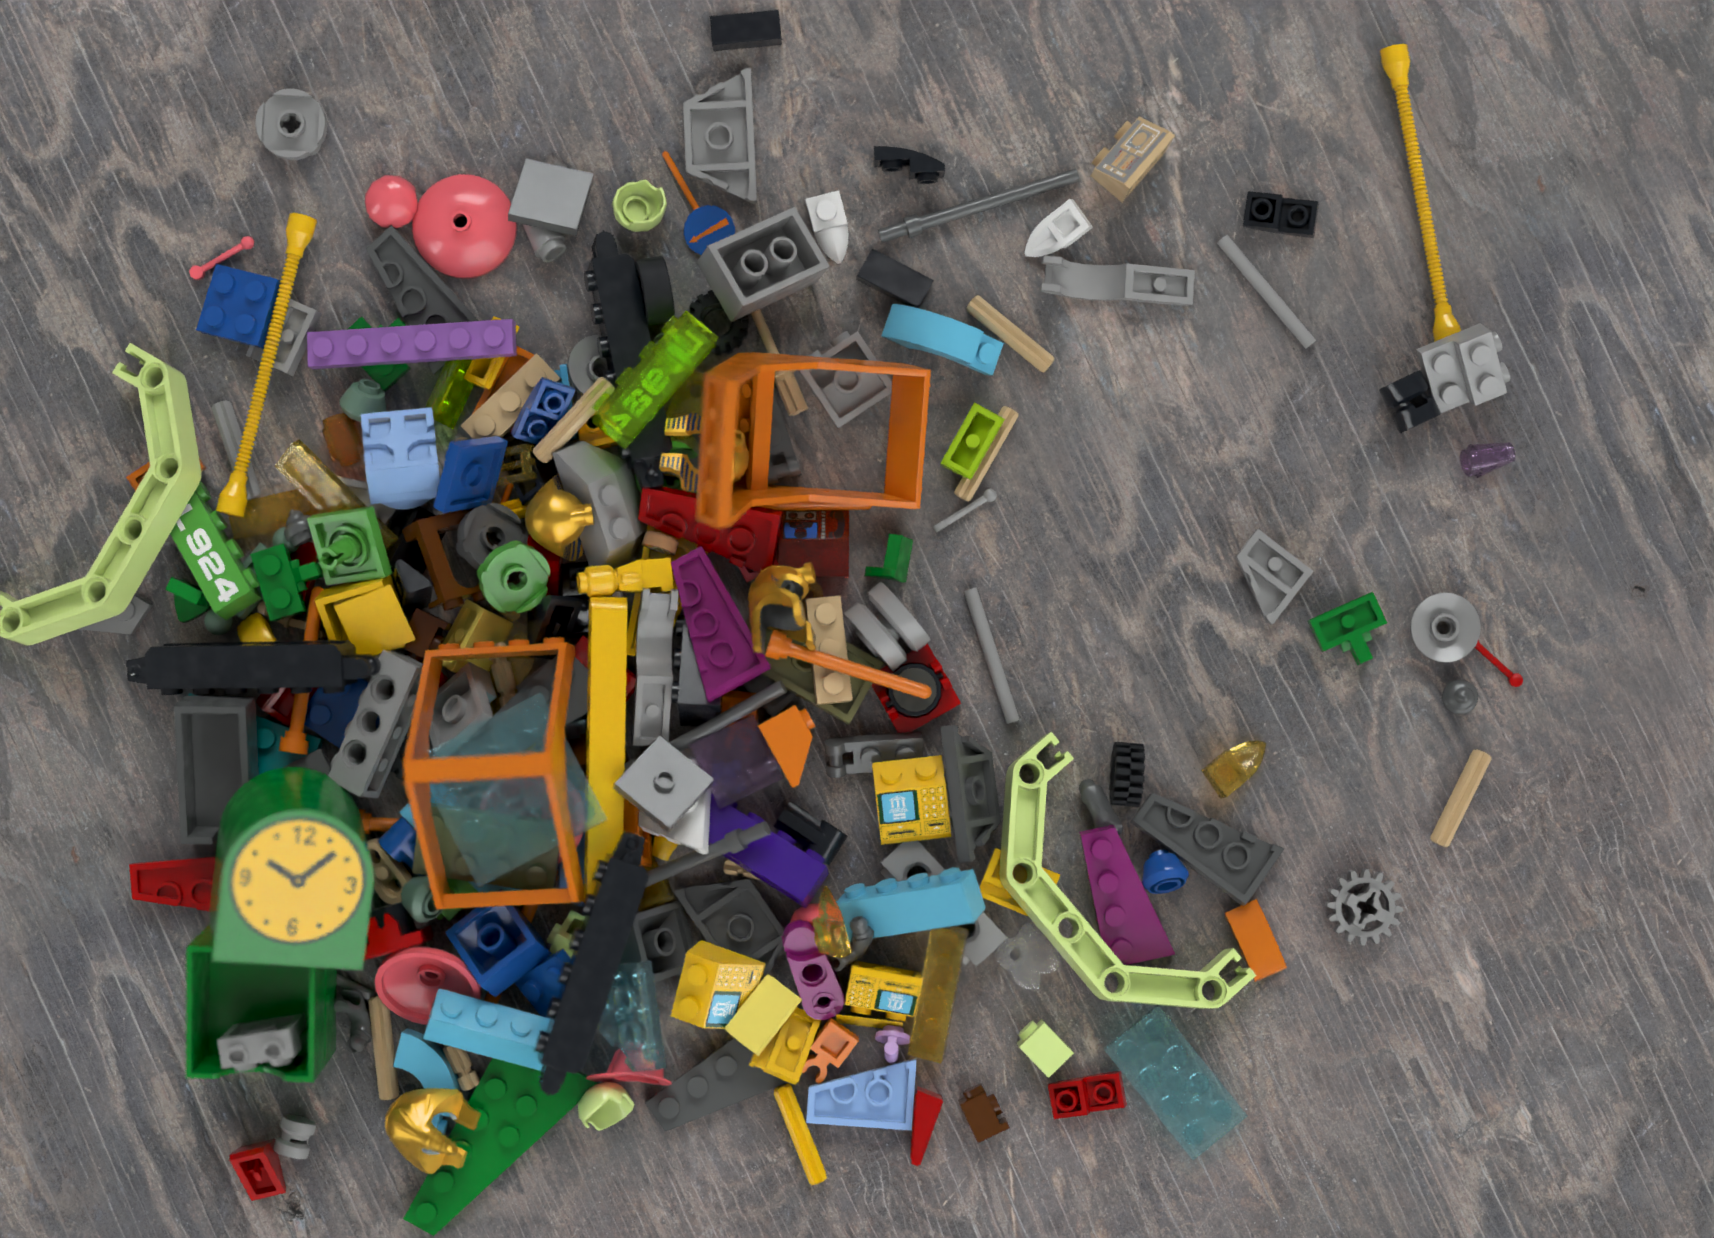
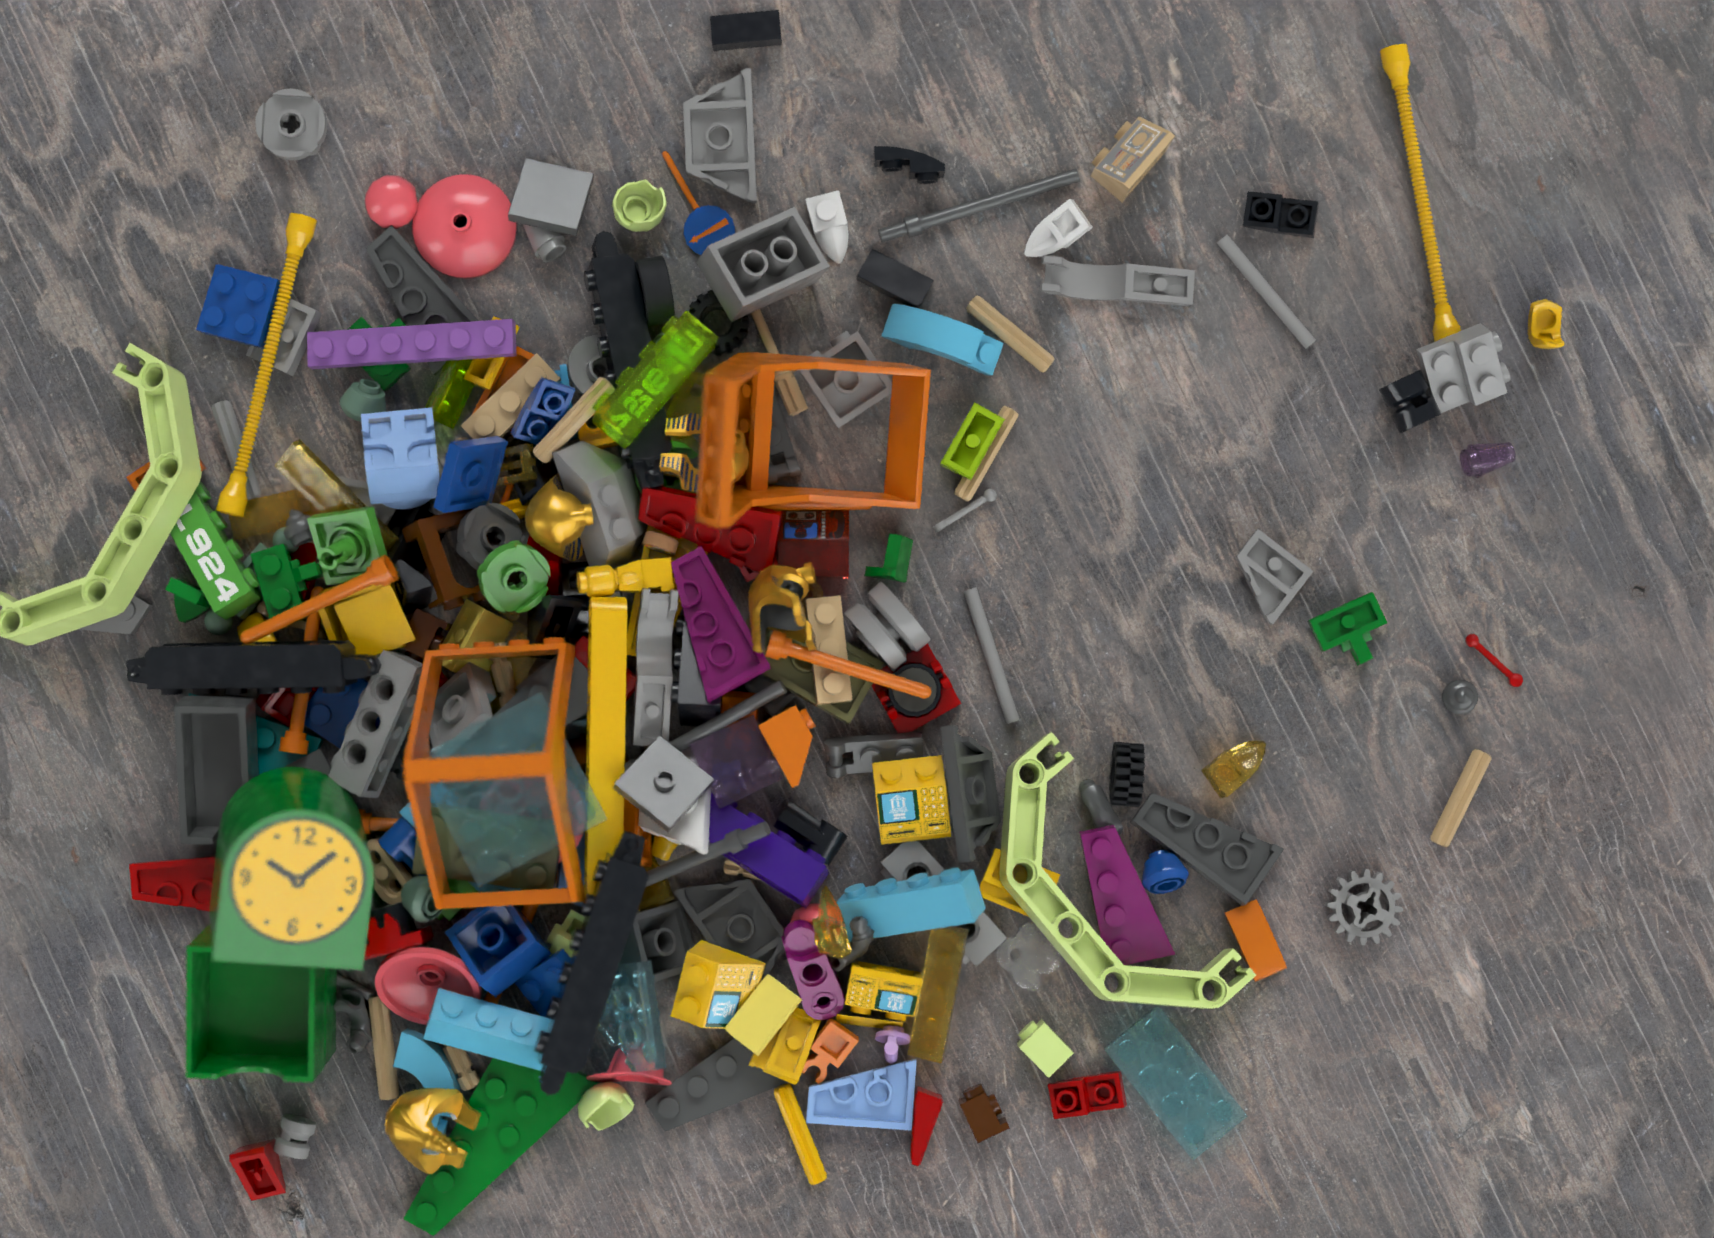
(198, 272): coral hinge -> none
(262, 1041): light grey plate -> none
(343, 439): clear orange brick -> none
(379, 573): none -> orange piece
(1462, 625): light grey dish -> none
(1545, 324): none -> yellow hair

